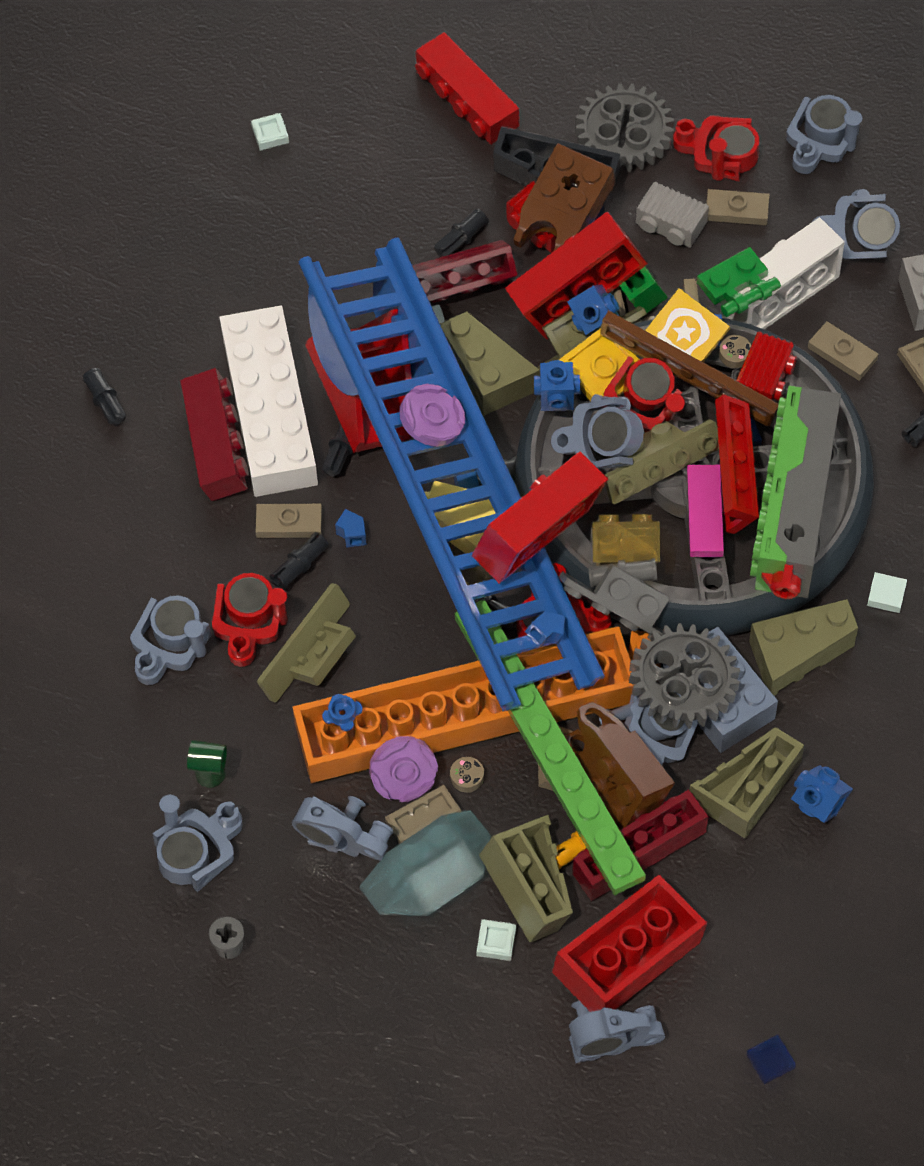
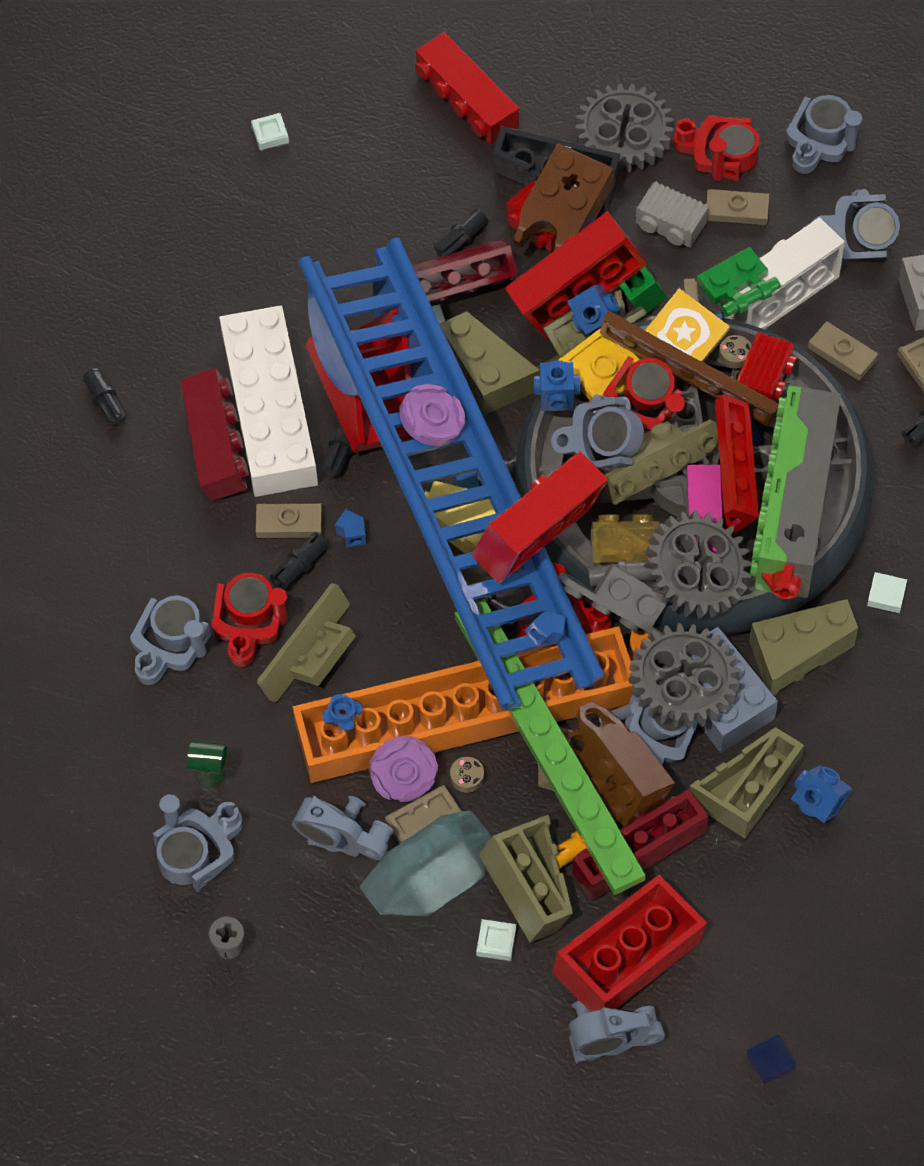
(670, 562): none -> dark grey gear

